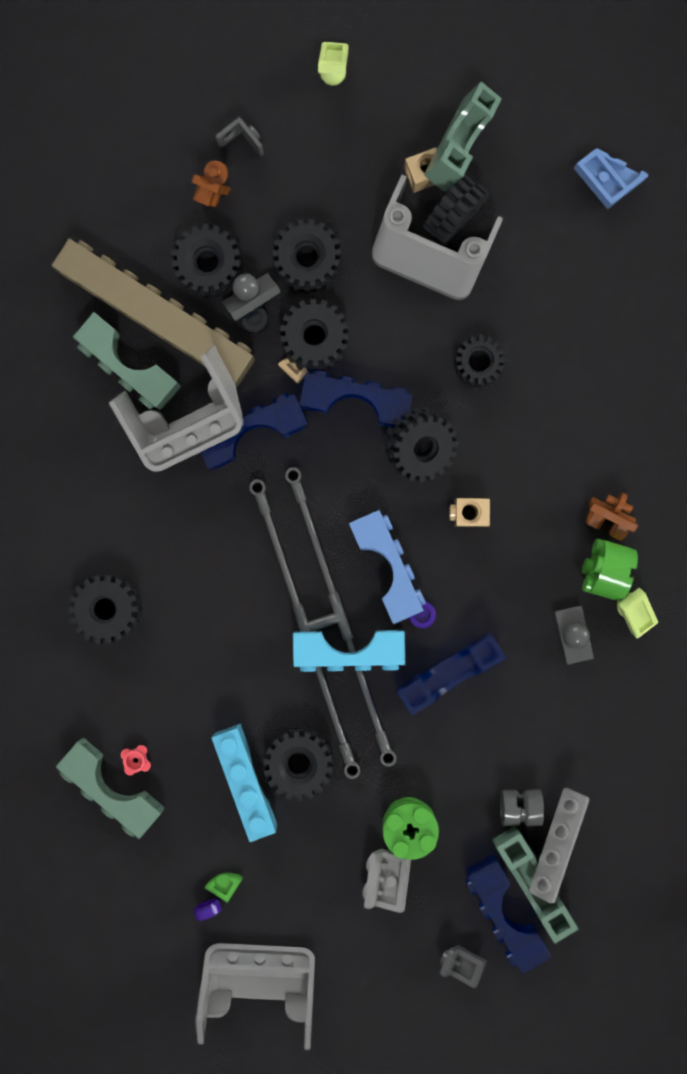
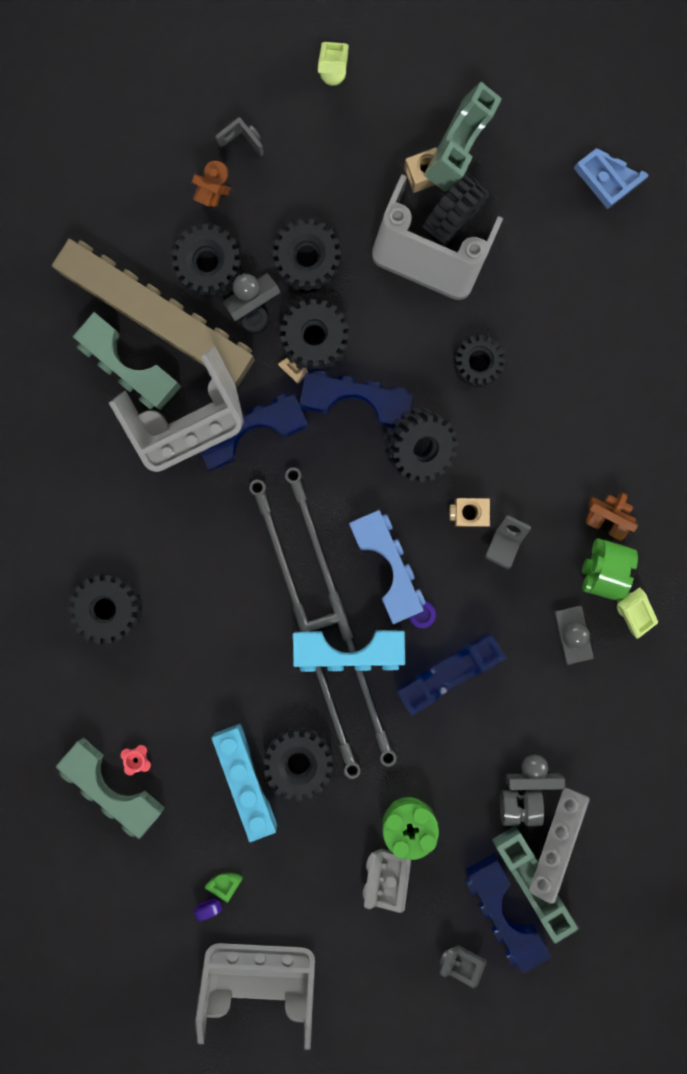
(506, 542): none -> dark grey bracket
(535, 776): none -> dark grey tile

